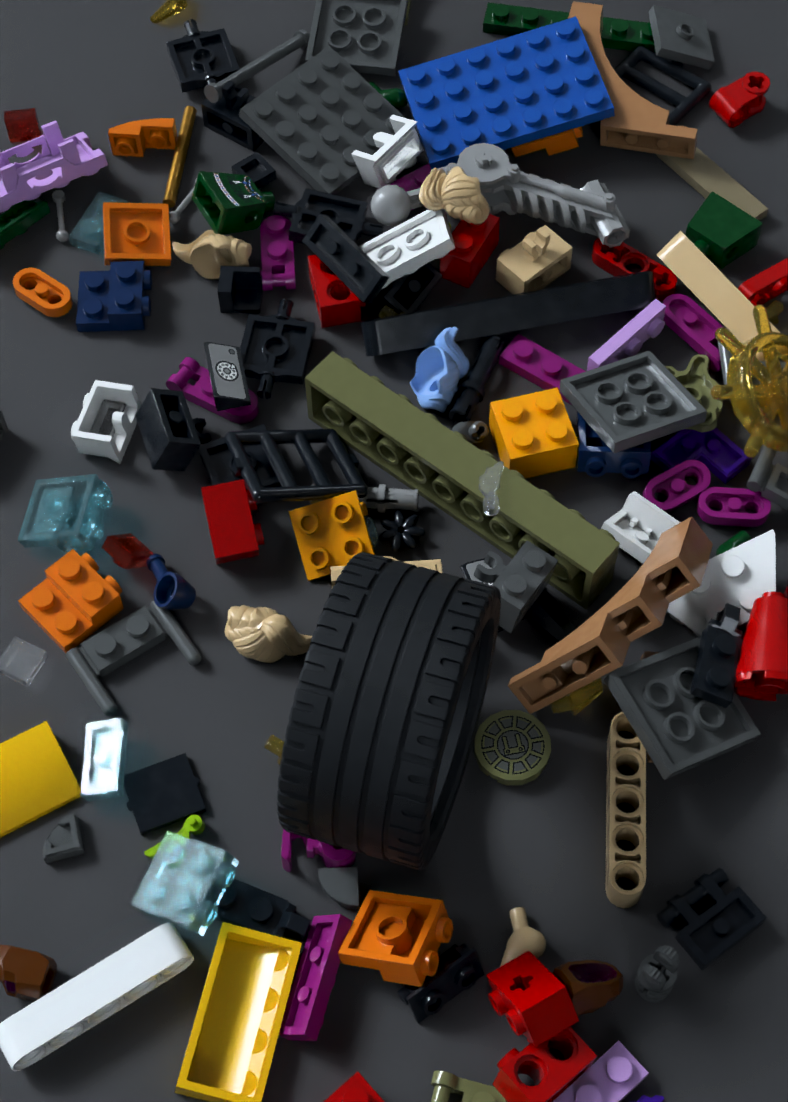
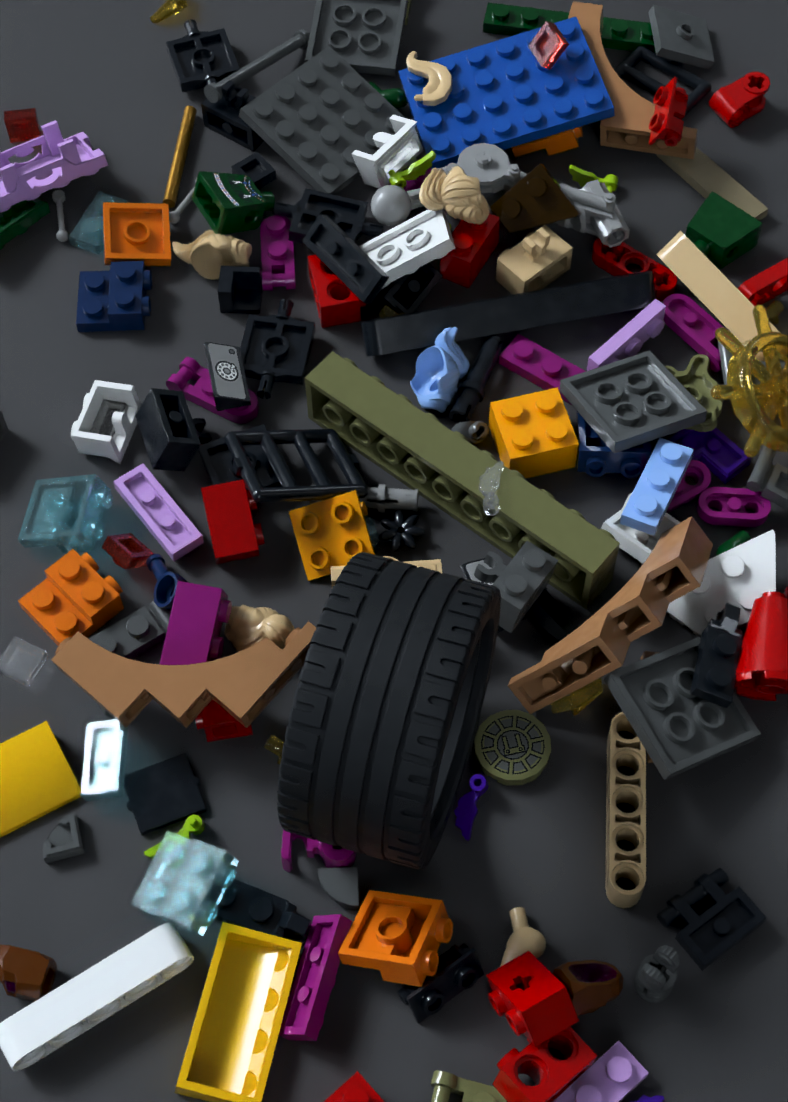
(48, 294): orange plate -> none
(136, 136): orange slope -> none
(158, 512): none -> lavender plate
(195, 625): none -> magenta brick
(220, 724): none -> red brick
(238, 683): none -> medium nougat arch
(413, 172): none -> lime piece
(439, 79): none -> tan piece
(467, 809): none -> dark purple piece
(534, 202): none -> dark brown wing
(548, 45): none -> clear red plate
(583, 177): none -> lime piece
(656, 486): none -> light blue plate
(668, 103): none -> red hinge

